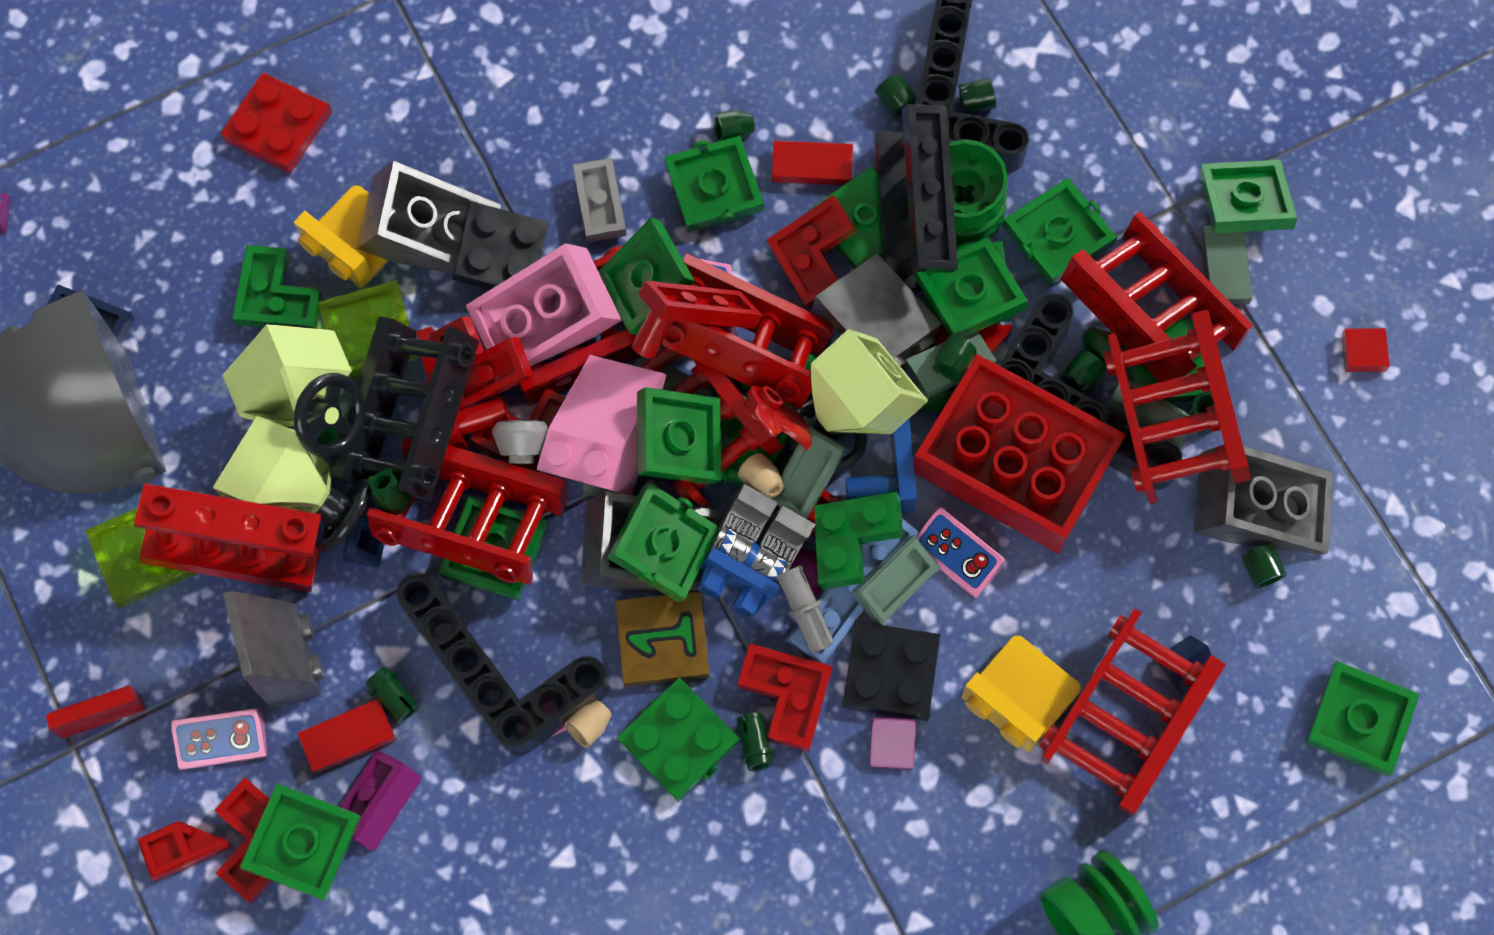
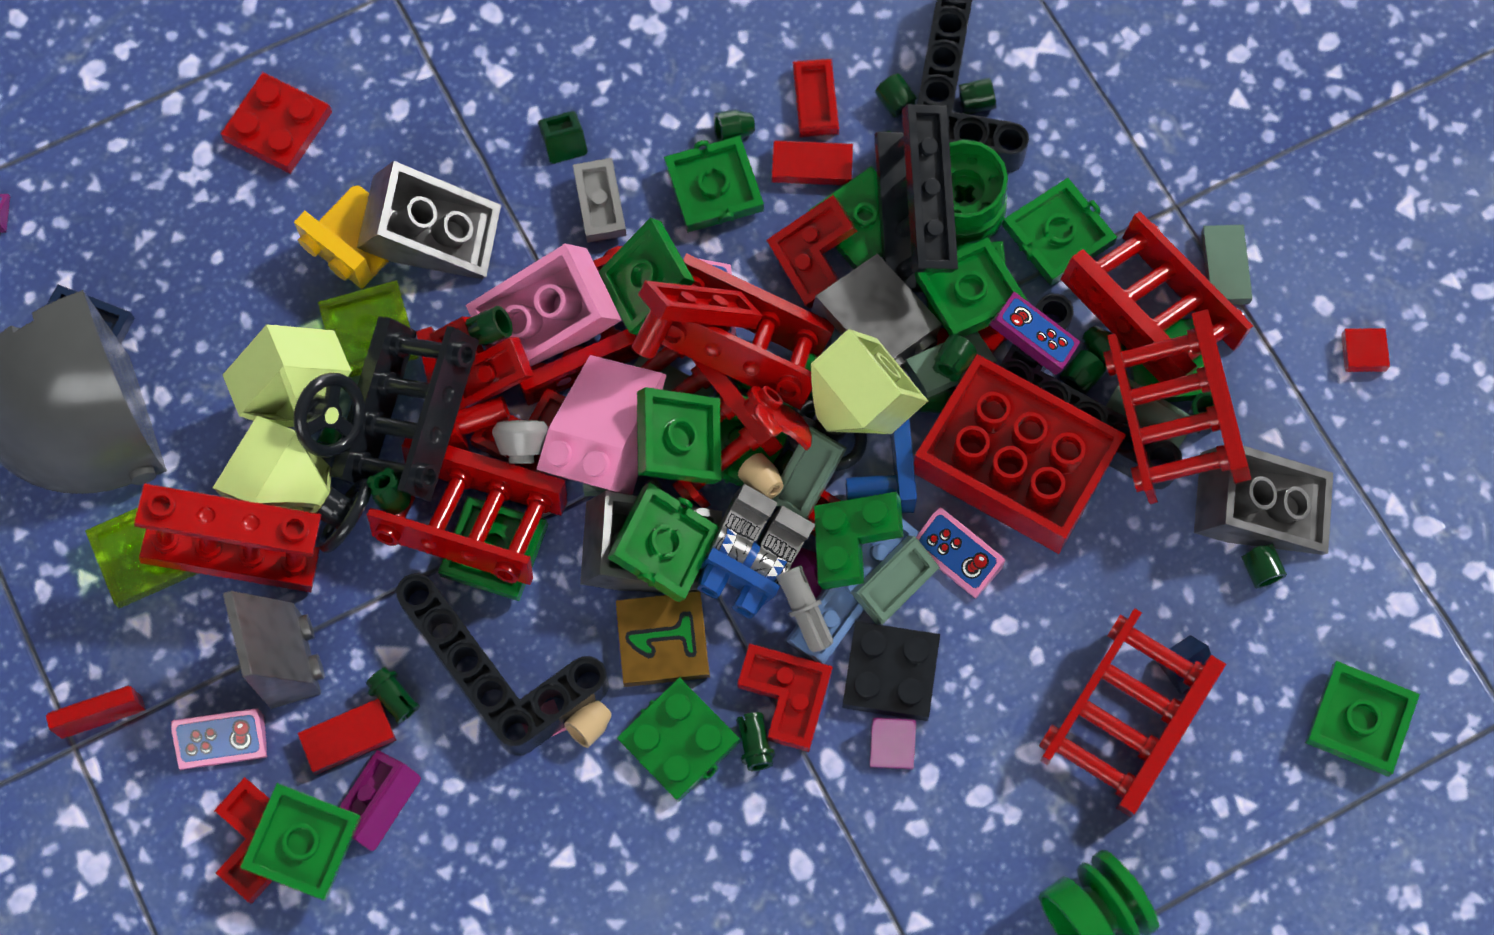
(178, 848): red tile -> none
(265, 299): green plate -> none
(362, 546): dark blue slope -> none
(490, 326): none -> dark green hose
(496, 245): black plate -> none
(563, 137): none -> dark green slope
(815, 98): none -> red tile
(1021, 693): yellow bracket -> none
(1035, 333): none -> slope
(1247, 196): green plate -> none

